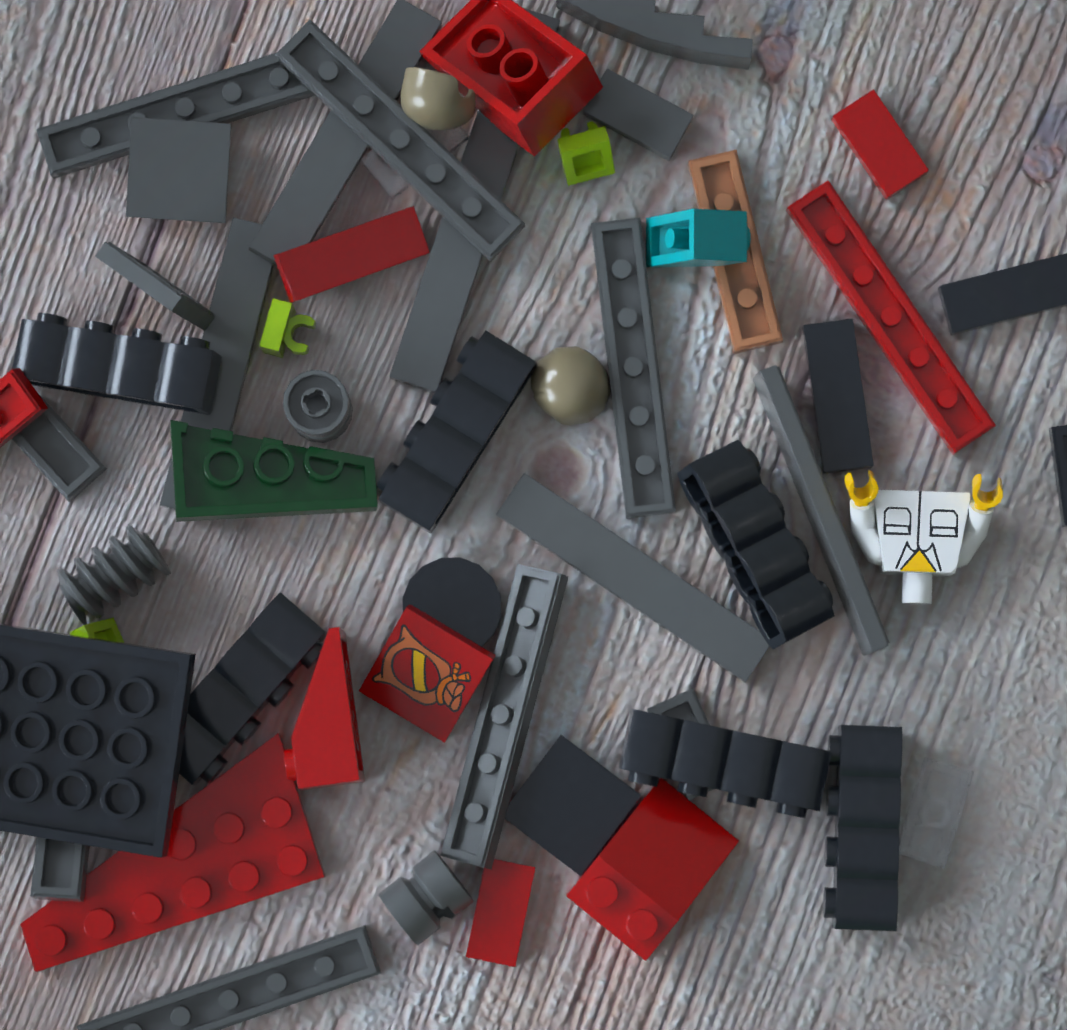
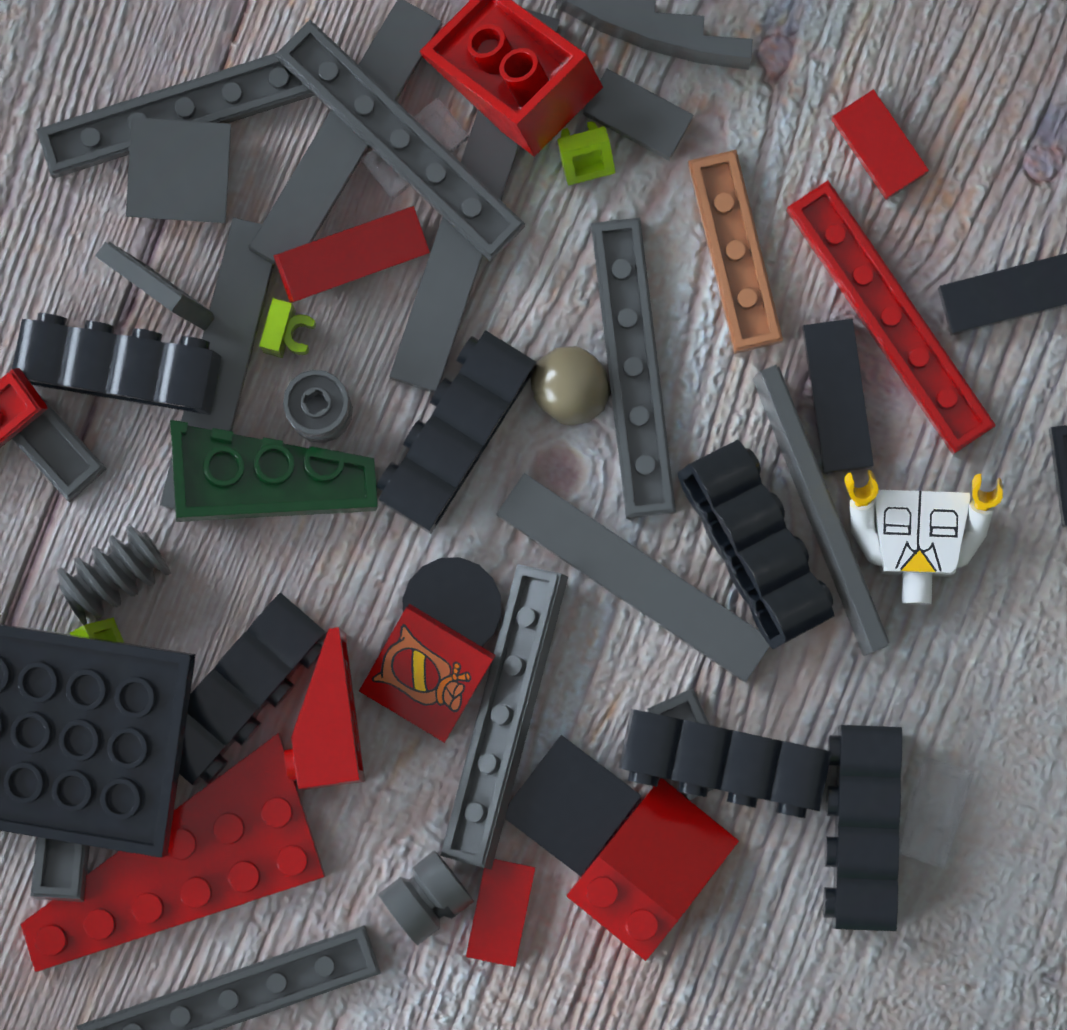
(435, 100): dark tan hair -> none
(697, 238): teal slope -> none

